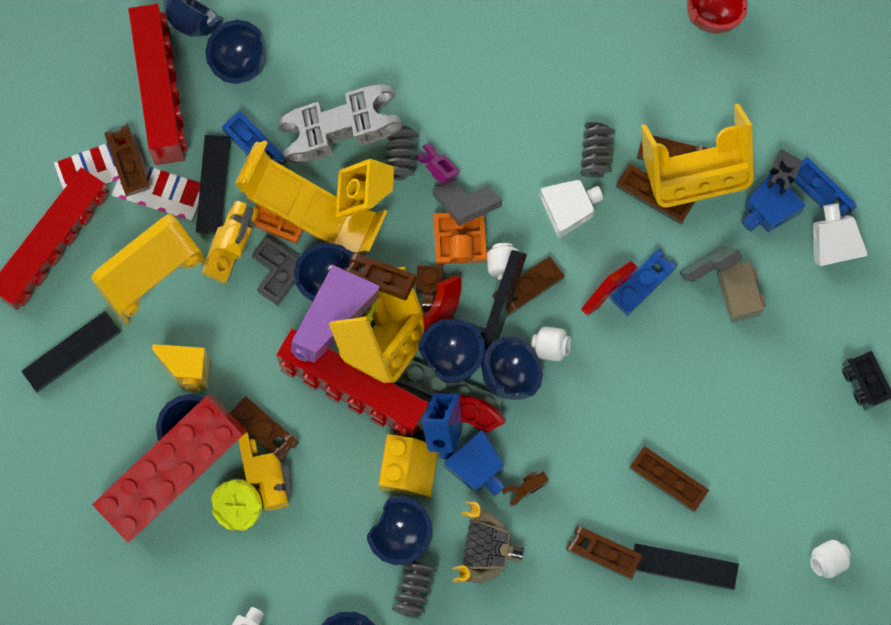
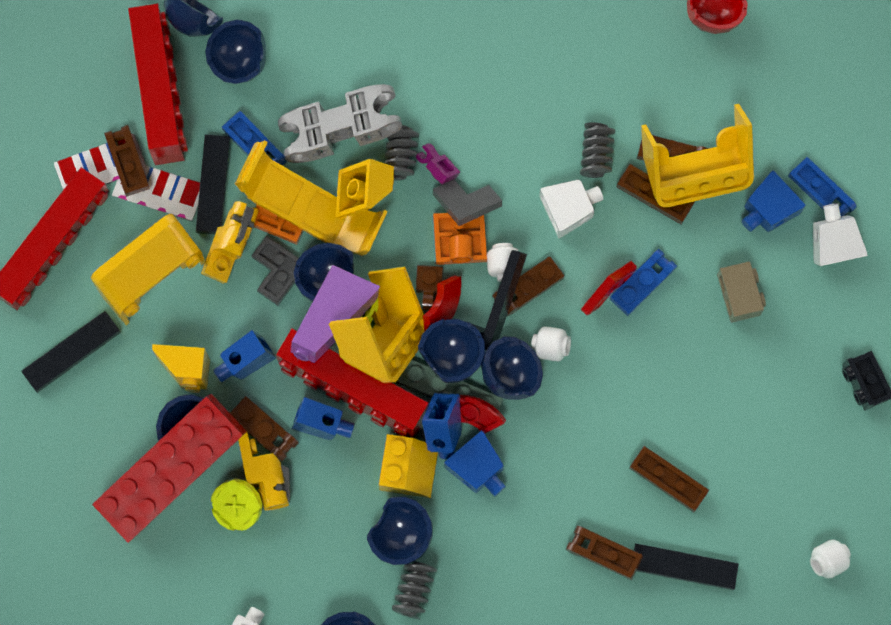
(253, 353): none -> blue torso
(310, 416): none -> blue torso
(389, 278): reddish brown plate -> none
(485, 547): torso -> none
(531, 484): reddish brown plate -> none
(718, 259): dark grey tile -> none
(785, 169): black plate -> none

